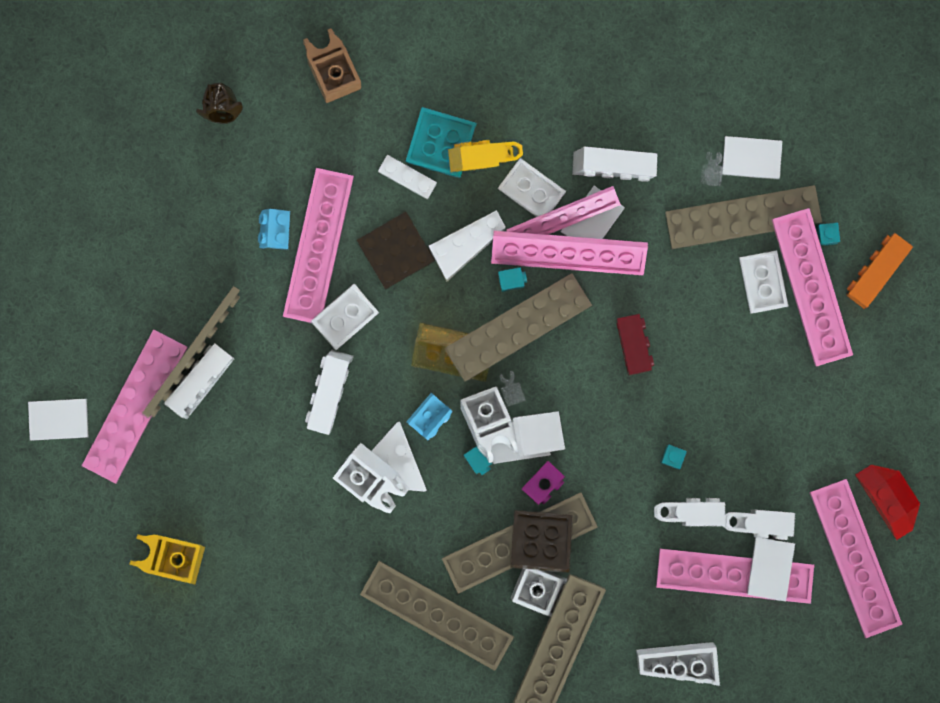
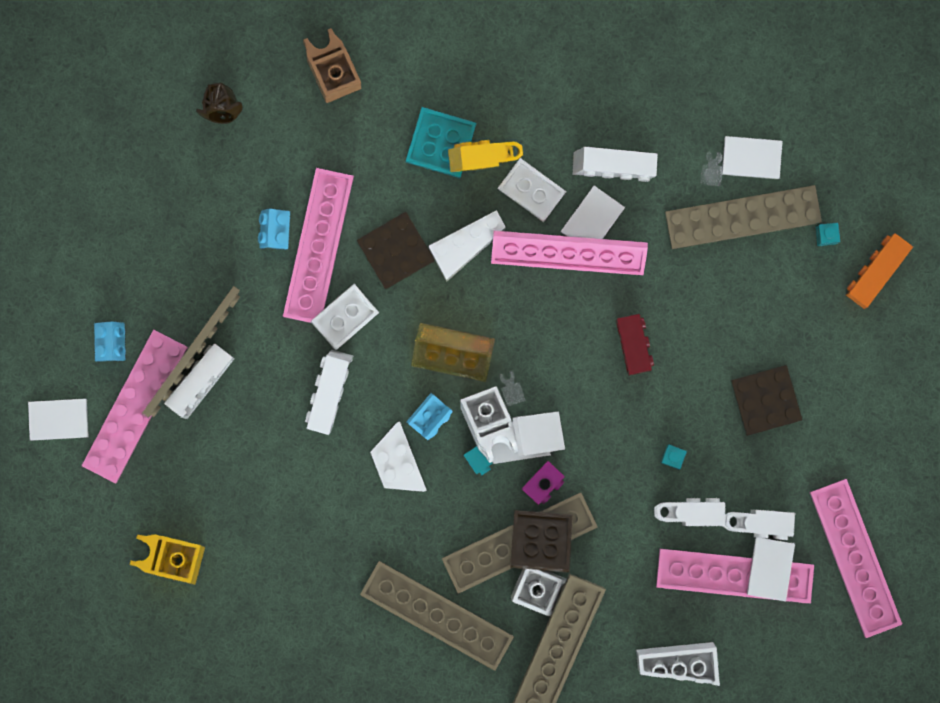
(109, 341): none -> medium azure bracket
(370, 479): white brick -> none
(407, 177): white plate -> none
(512, 279): teal brick -> none
(518, 327): dark tan plate -> none
(570, 213): bright pink plate -> none
(763, 282): white tile -> none
(766, 400): none -> dark brown plate
(812, 287): bright pink plate -> none
(891, 498): red wedge -> none

